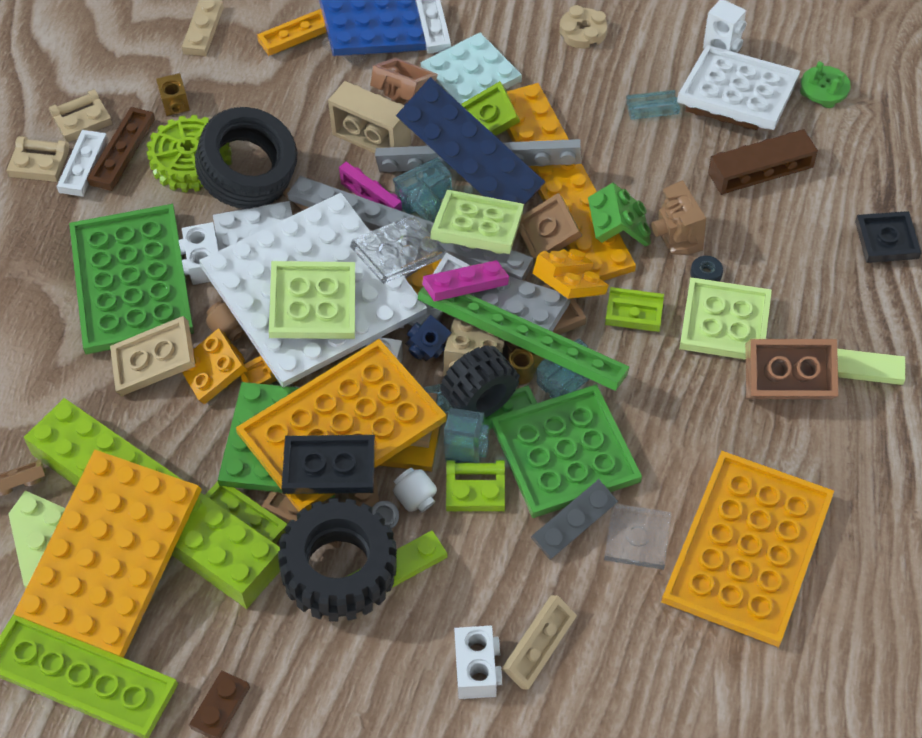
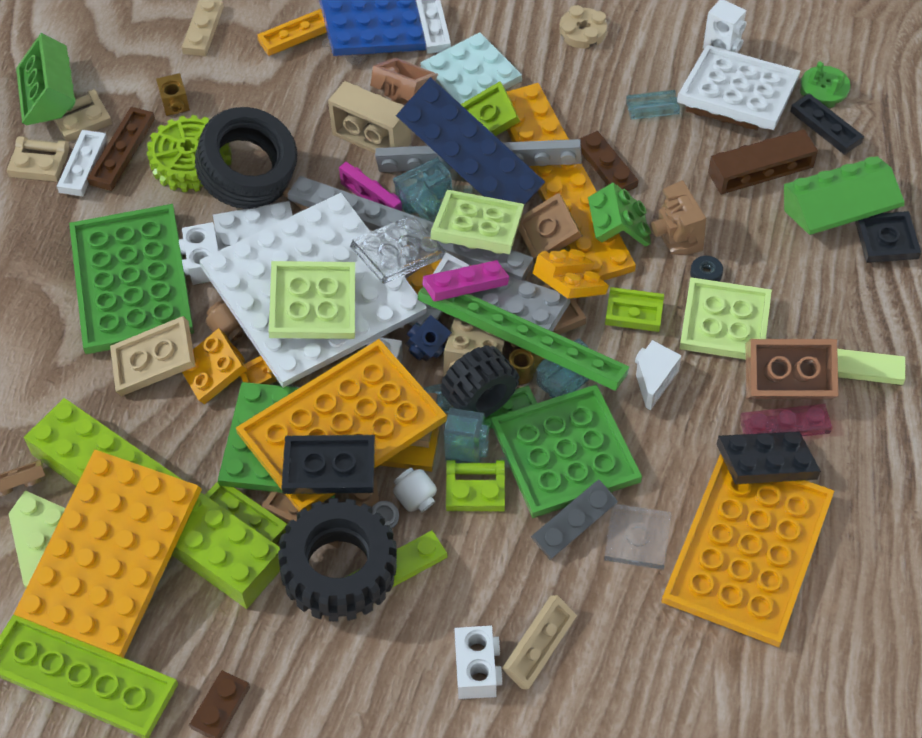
(45, 81): none -> bright green slope
(607, 162): none -> reddish brown plate
(655, 371): none -> white slope
(768, 457): none -> black plate
(807, 419): none -> clear pink plate
(827, 124): none -> black plate
(842, 195): none -> bright green slope

